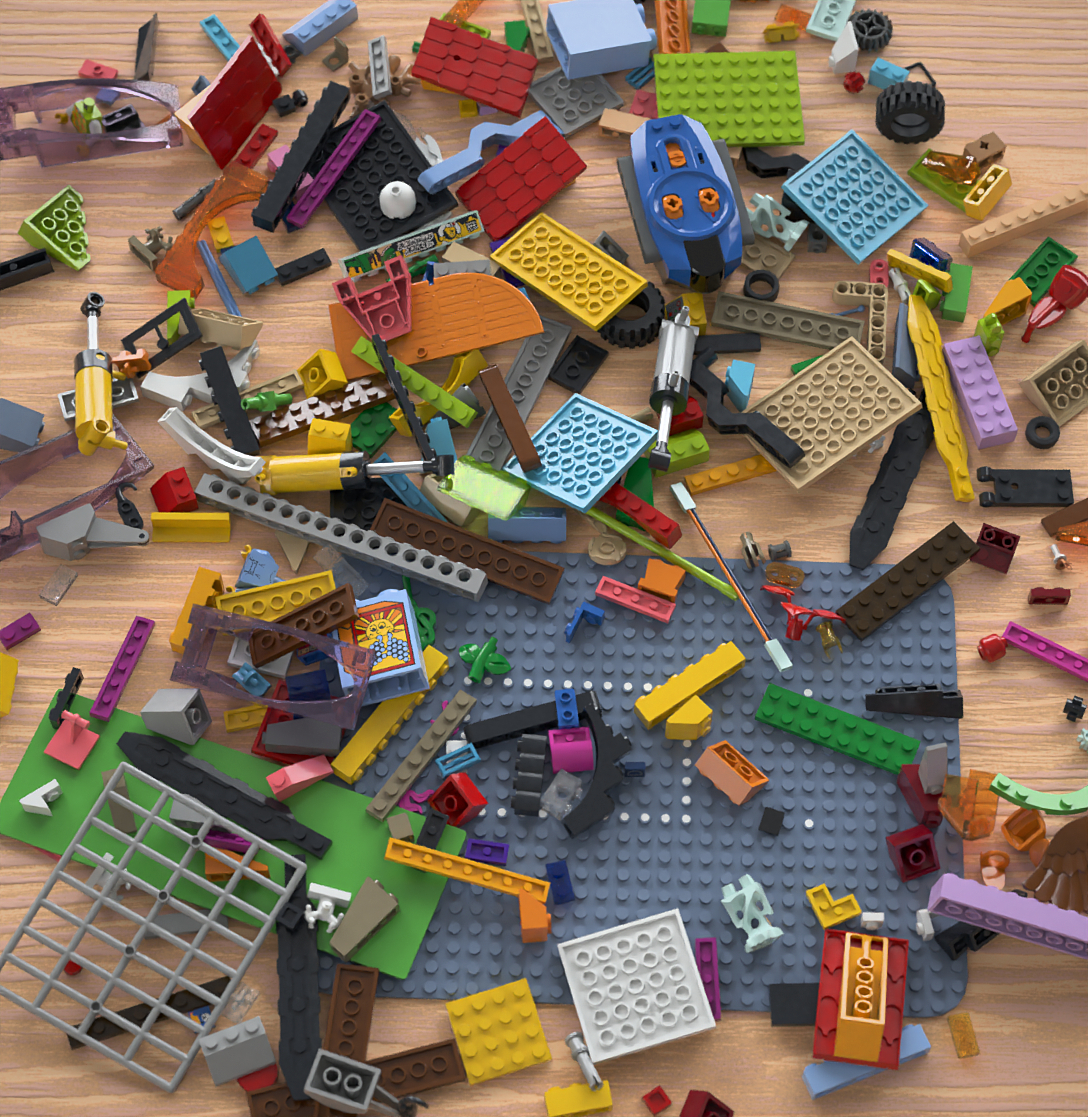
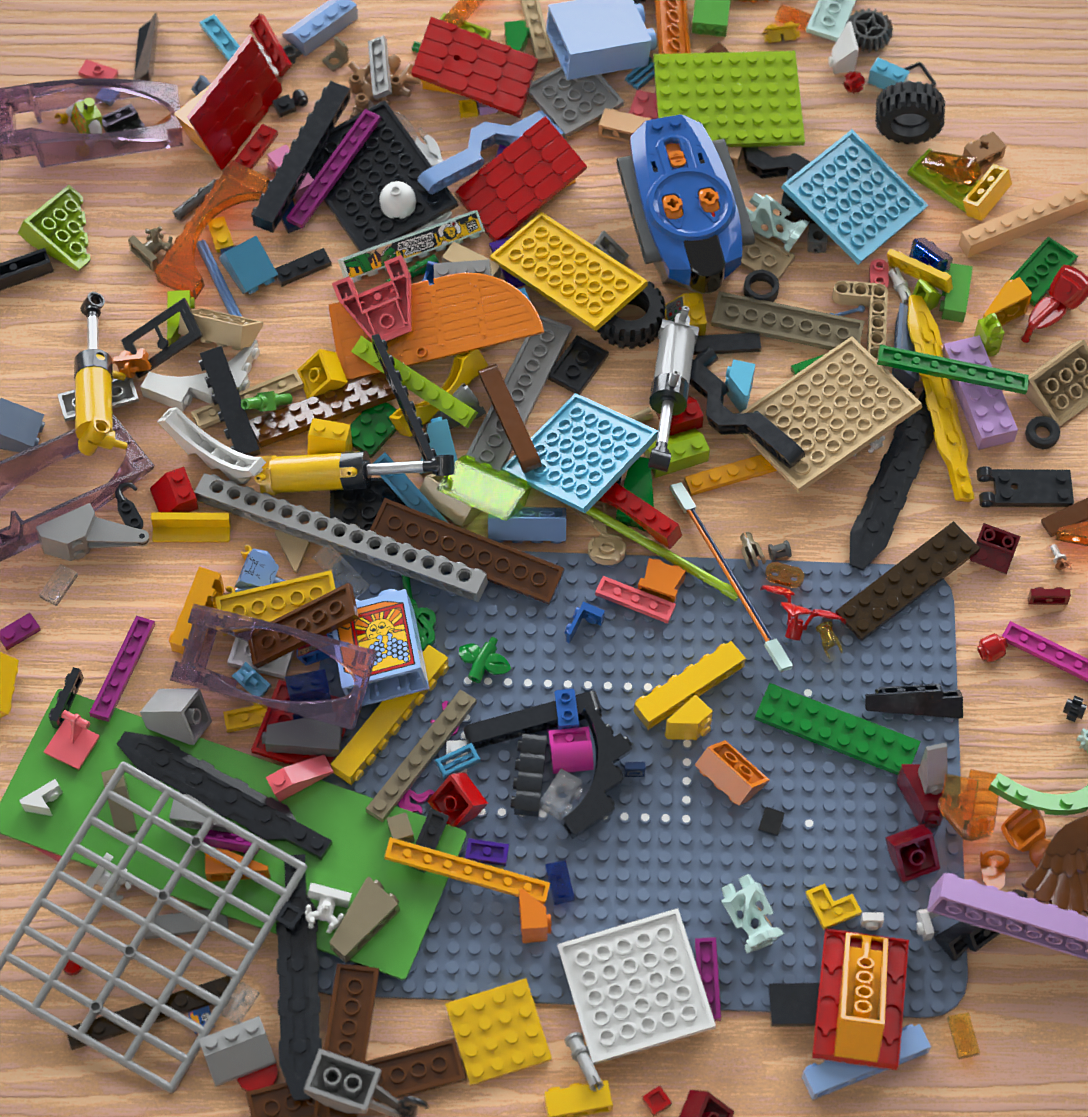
(952, 369): none -> green plate

